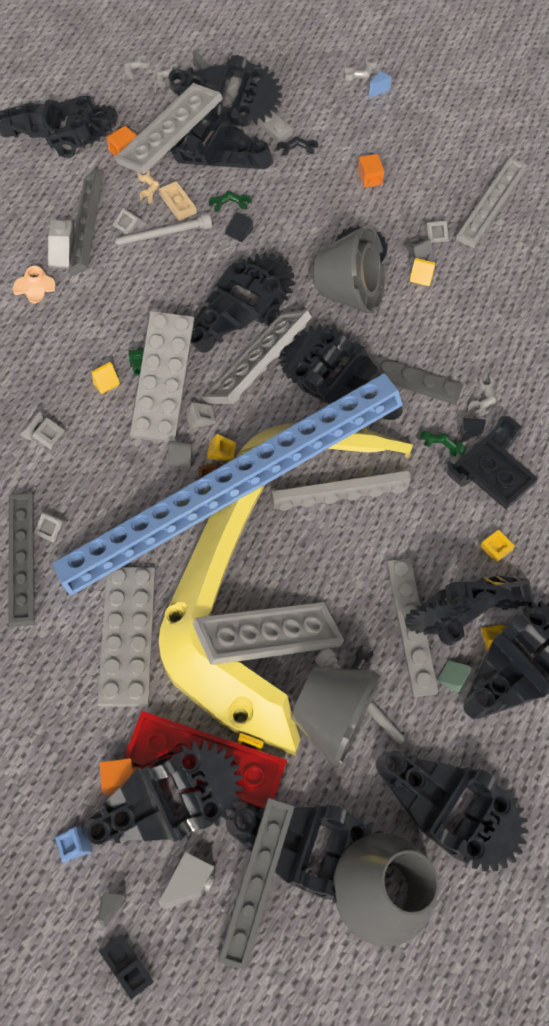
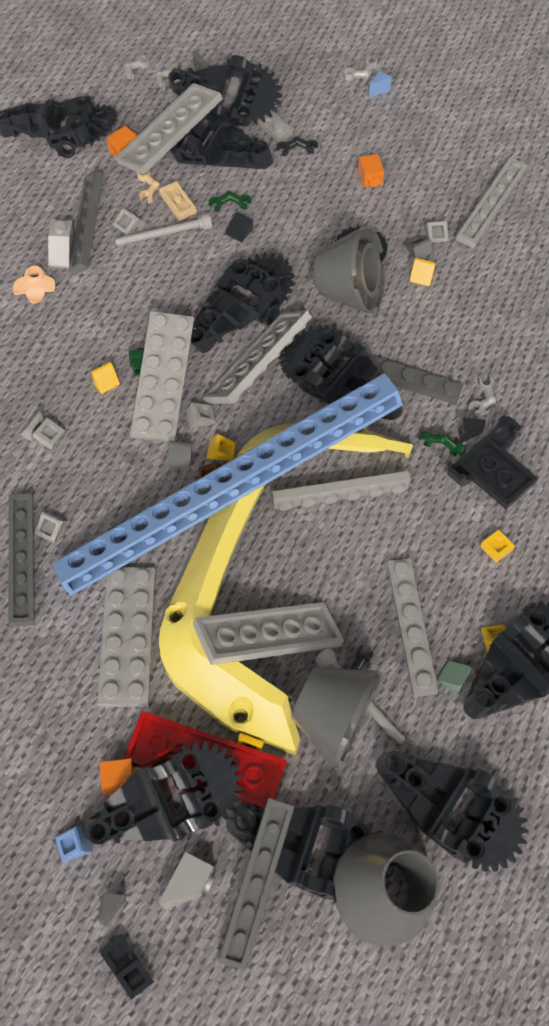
(464, 602): black connector -> none

